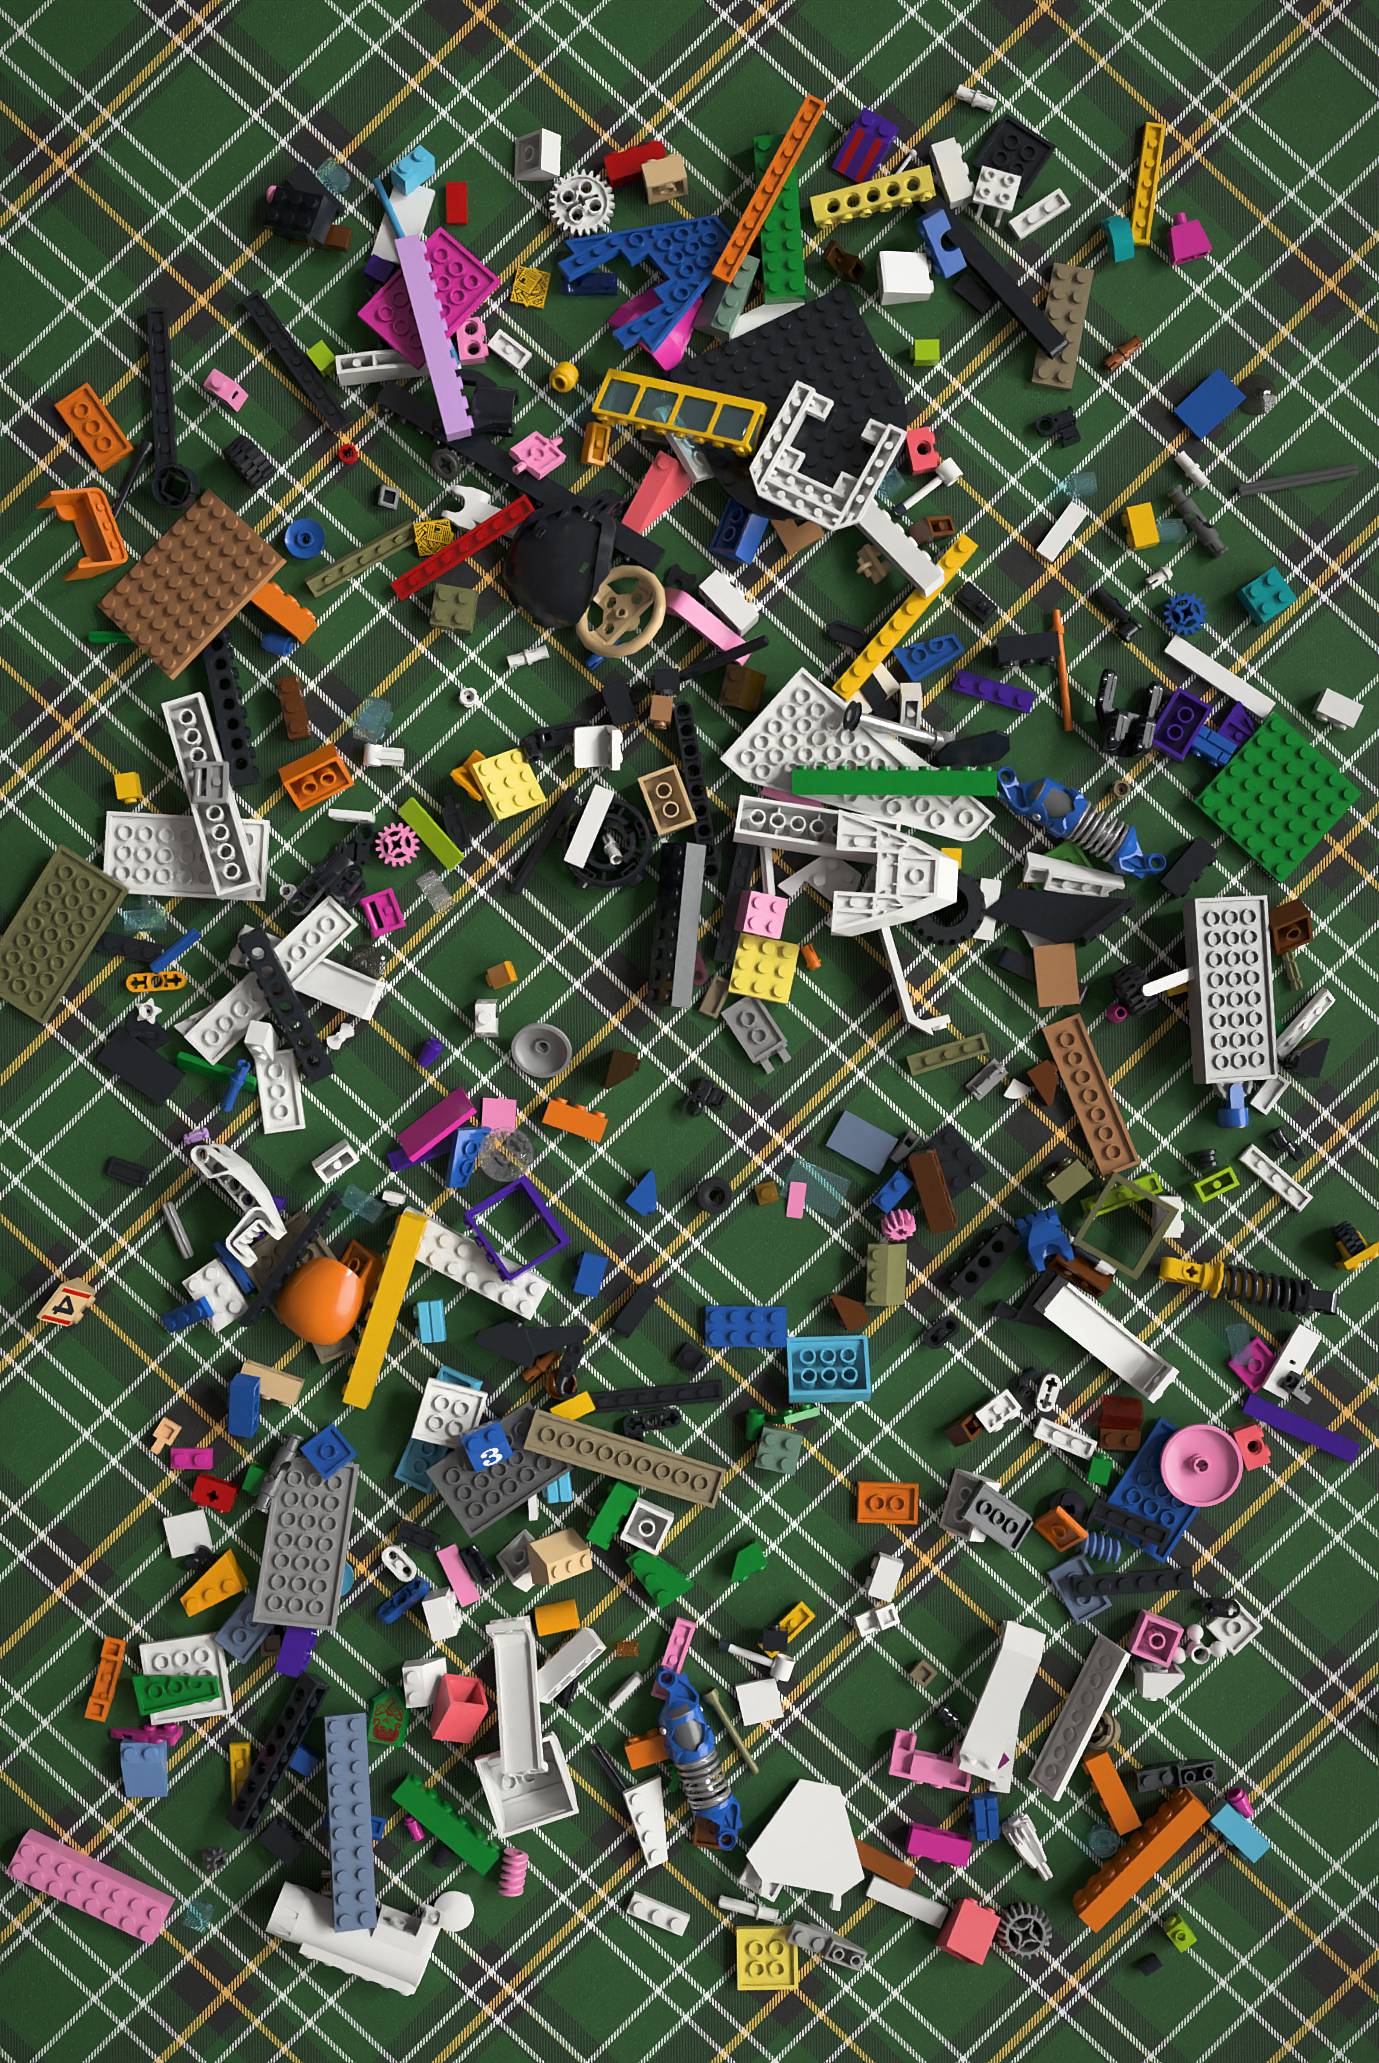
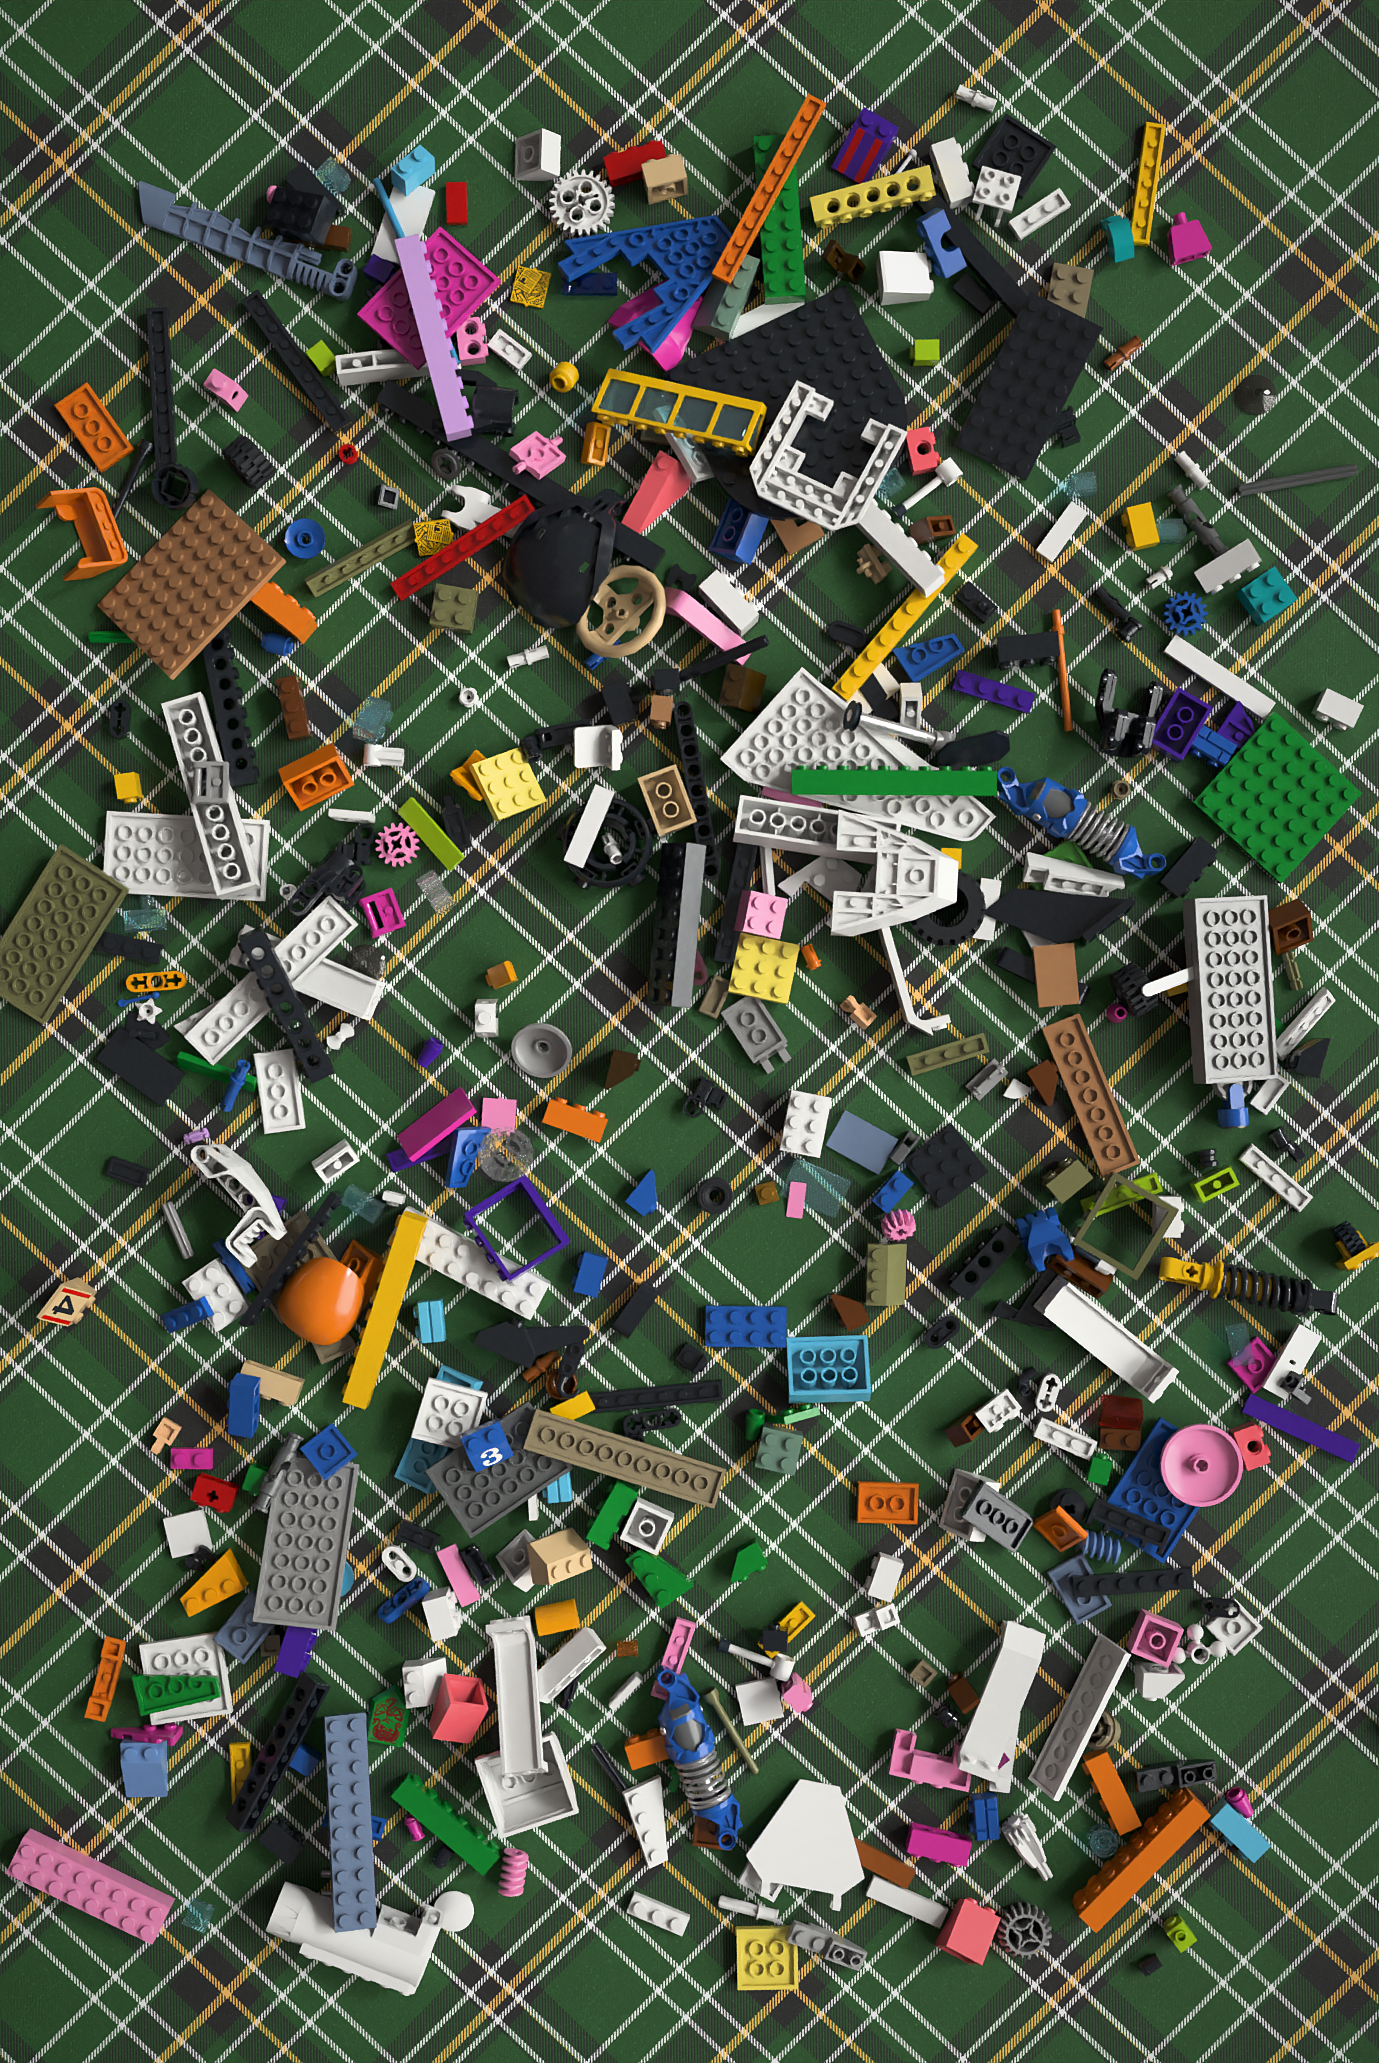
(115, 719): none -> black beam
(122, 1002): none -> blue hinge
(175, 950): blue axle -> none
(214, 1858): dark grey gear -> none
(226, 237): none -> sand blue piece
(261, 1040): white brick -> none
(543, 840): black axle -> none
(797, 1693): none -> bright pink brick
(805, 1123): none -> white brick
(860, 1013): none -> light nougat plate
(932, 1190): reddish brown brick -> none
(962, 1692): none -> reddish brown slope
(1028, 385): none -> black plate
(1209, 404): blue tile -> none
(1228, 567): none -> white wedge

